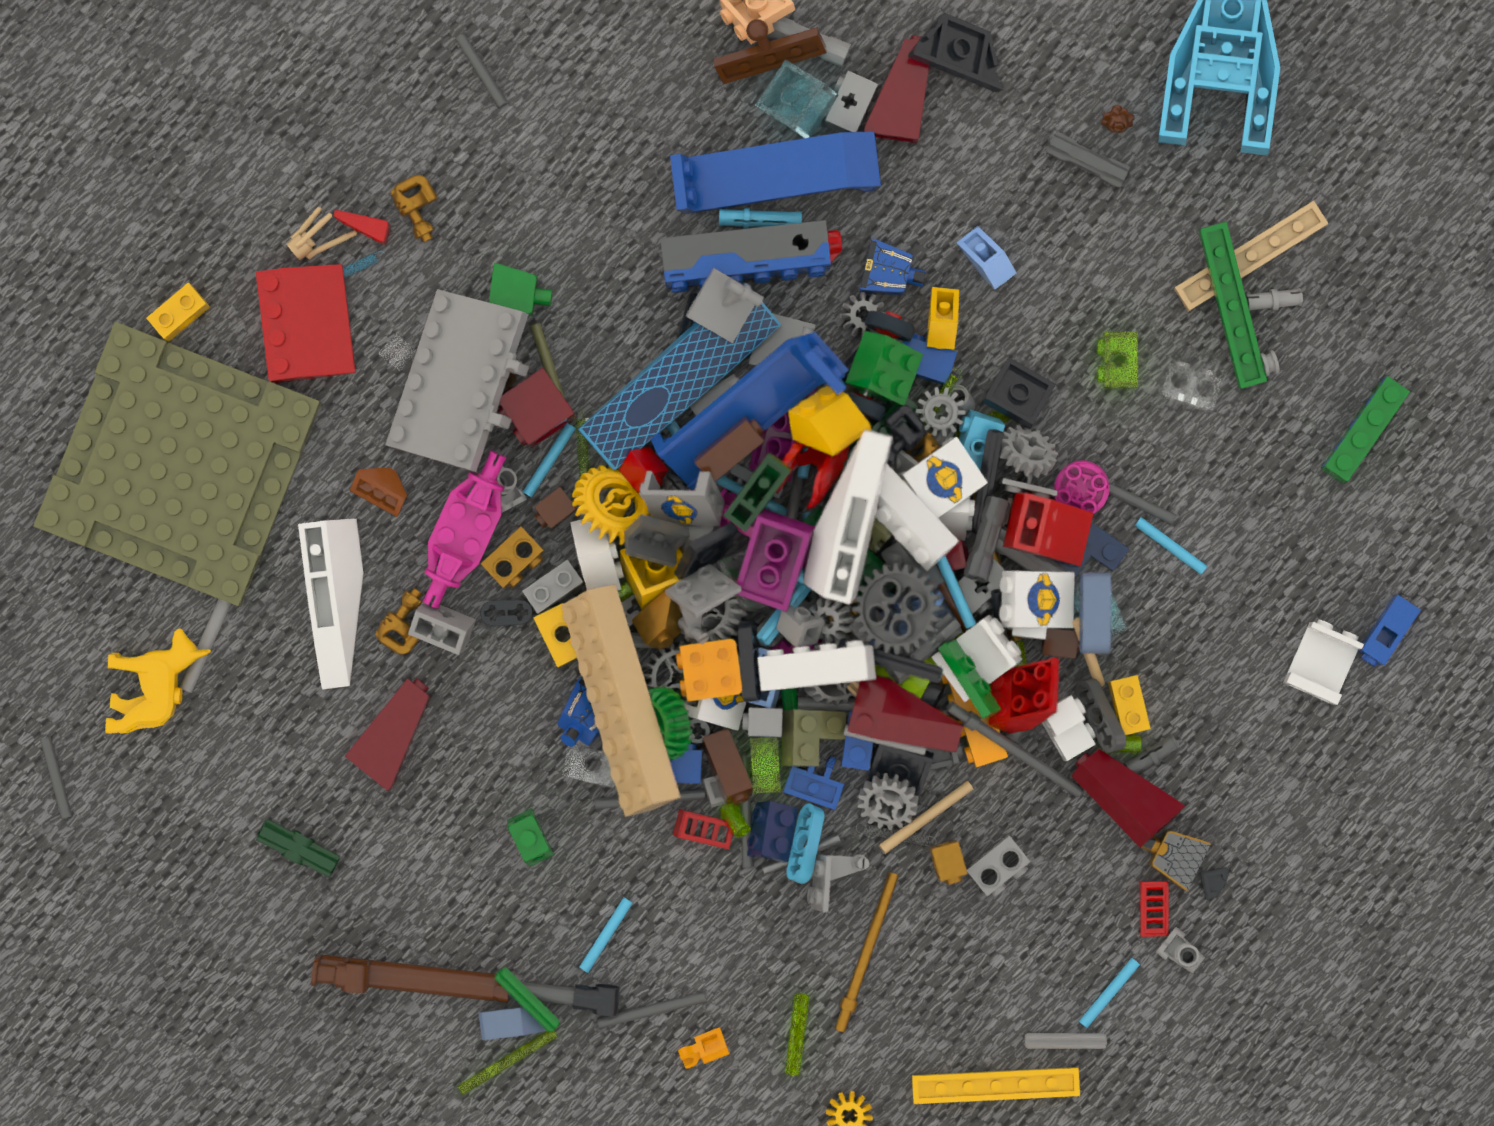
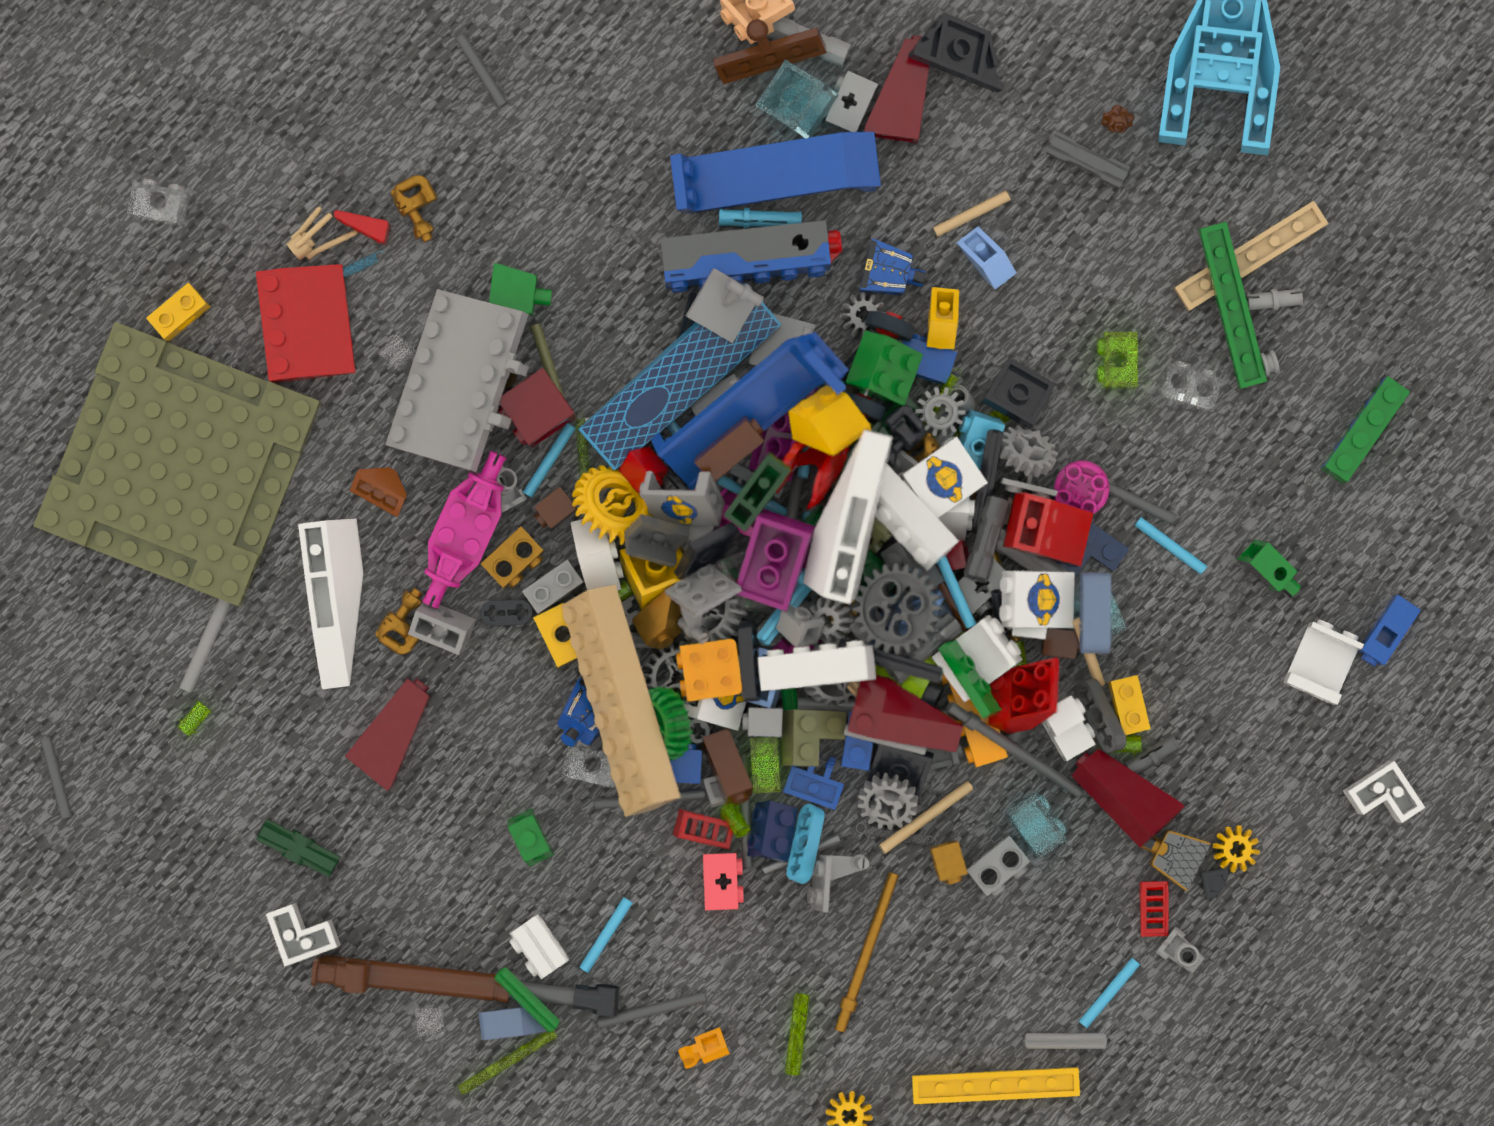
(142, 198): none -> clear brick
(158, 681): yellow animal -> none
(193, 718): none -> clear neon green pin
(294, 940): none -> white brick
(429, 1020): none -> clear slope
(538, 946): none -> white brick
(713, 866): none -> coral brick
(971, 213): none -> tan bar
(1036, 825): none -> clear light blue brick
(1226, 845): none -> yellow gear
(1262, 562): none -> green torso
(1387, 786): none -> white brick

